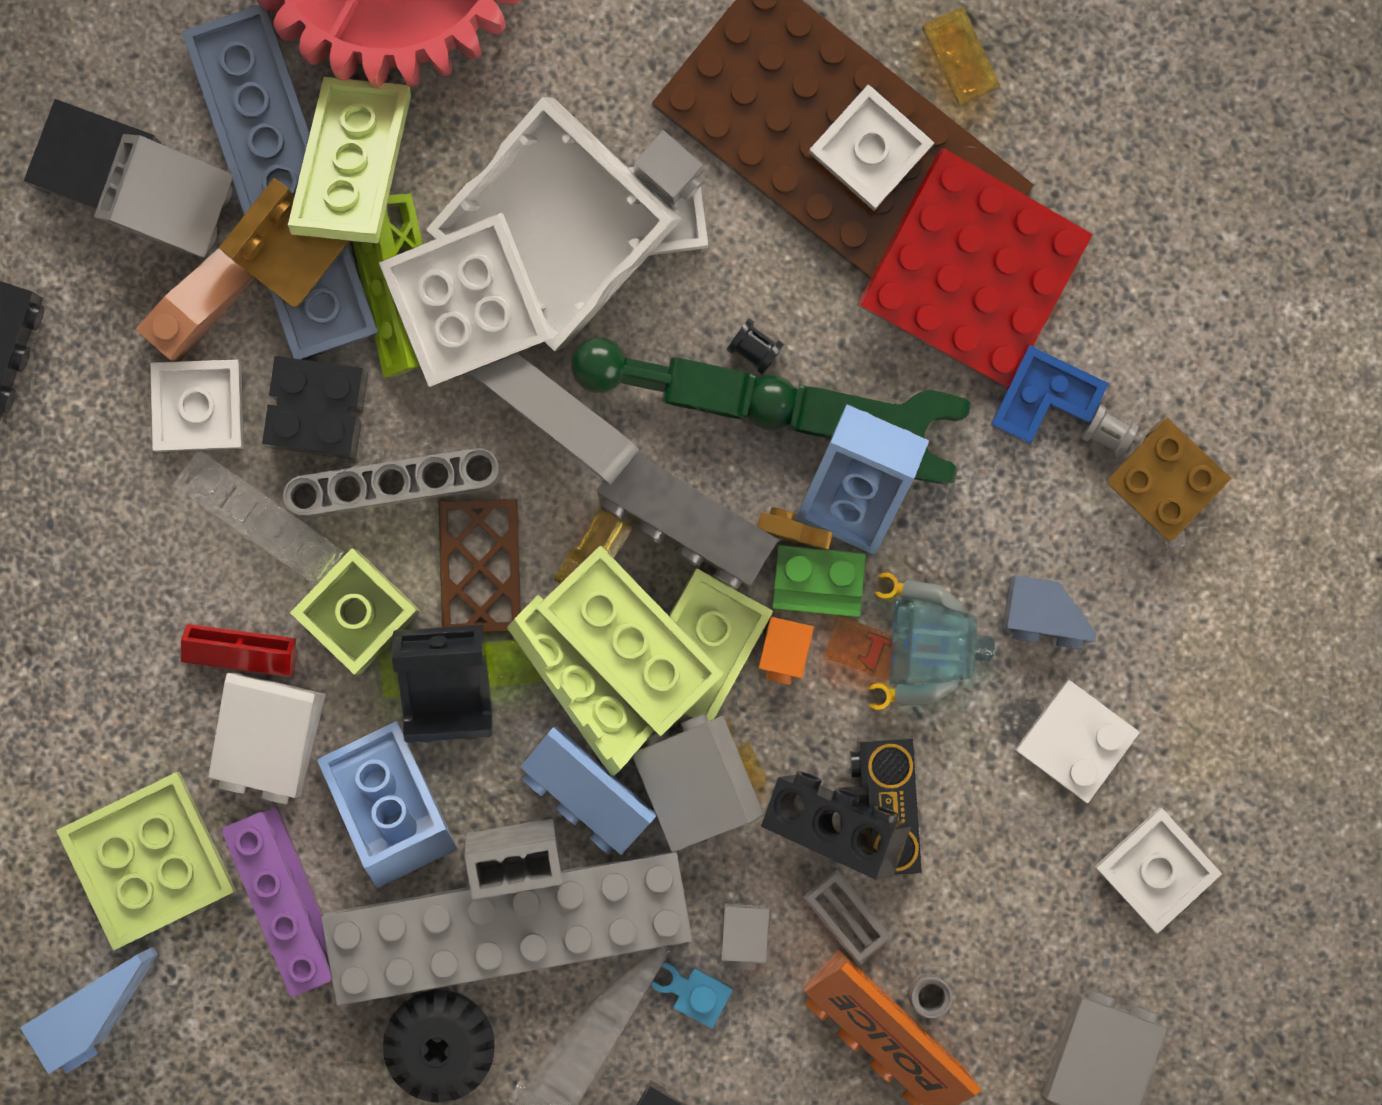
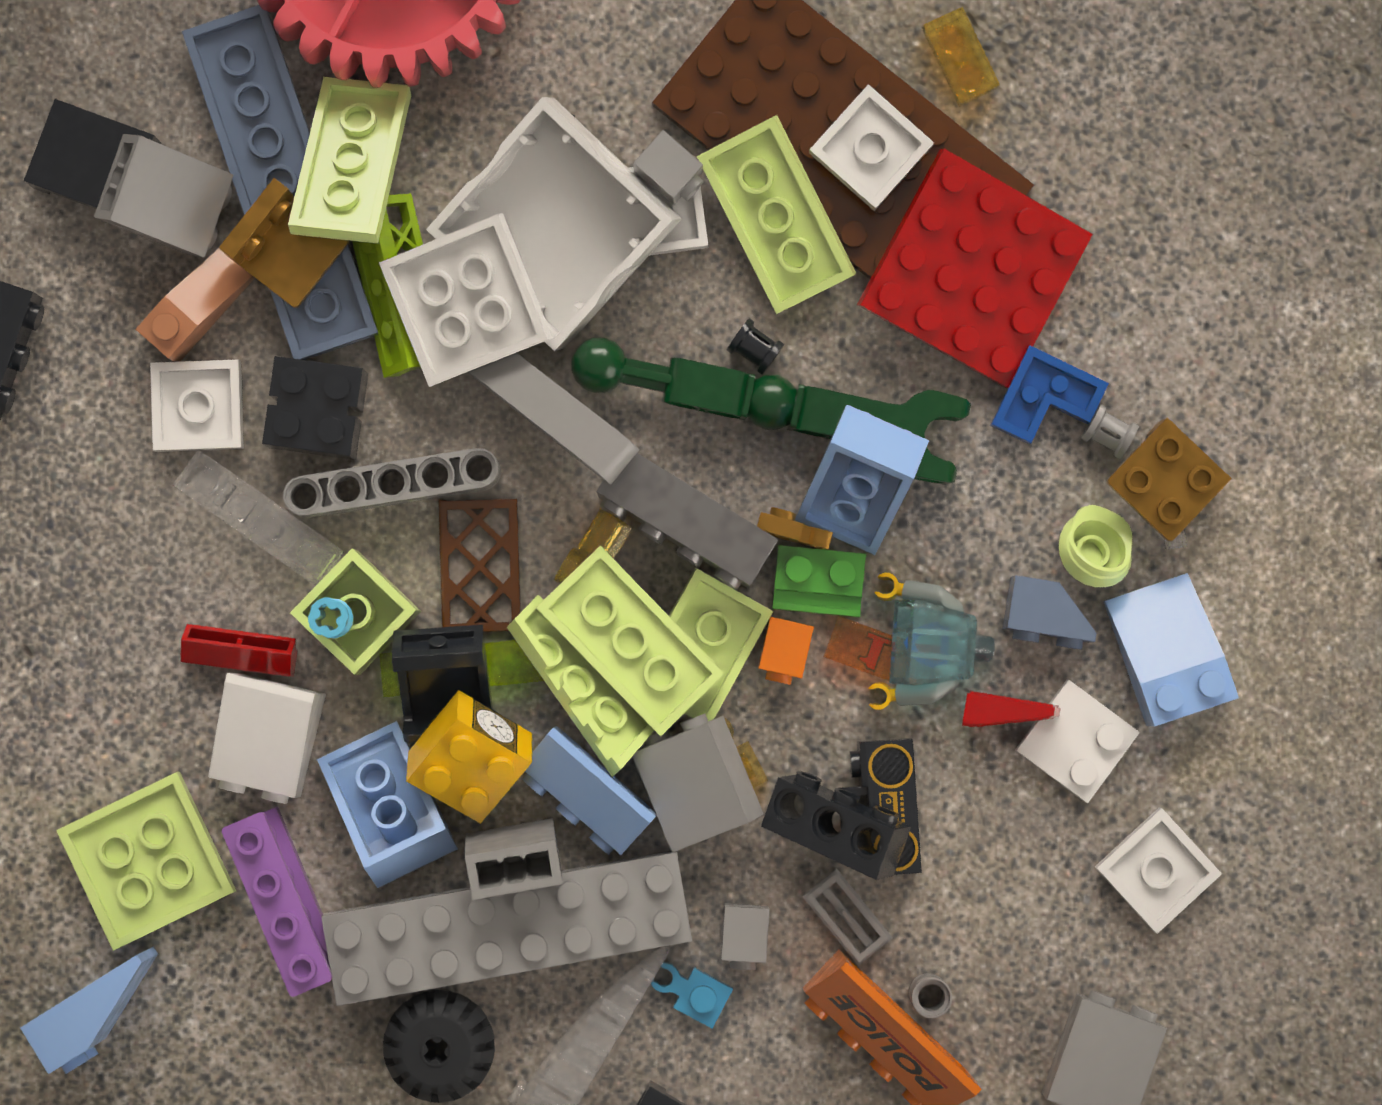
(317, 613): none -> medium azure bush
(469, 757): none -> yellow brick
(776, 214): none -> yellowish green plate
(991, 709): none -> red slope
(1096, 546): none -> yellowish green hat
(1170, 651): none -> light blue slope

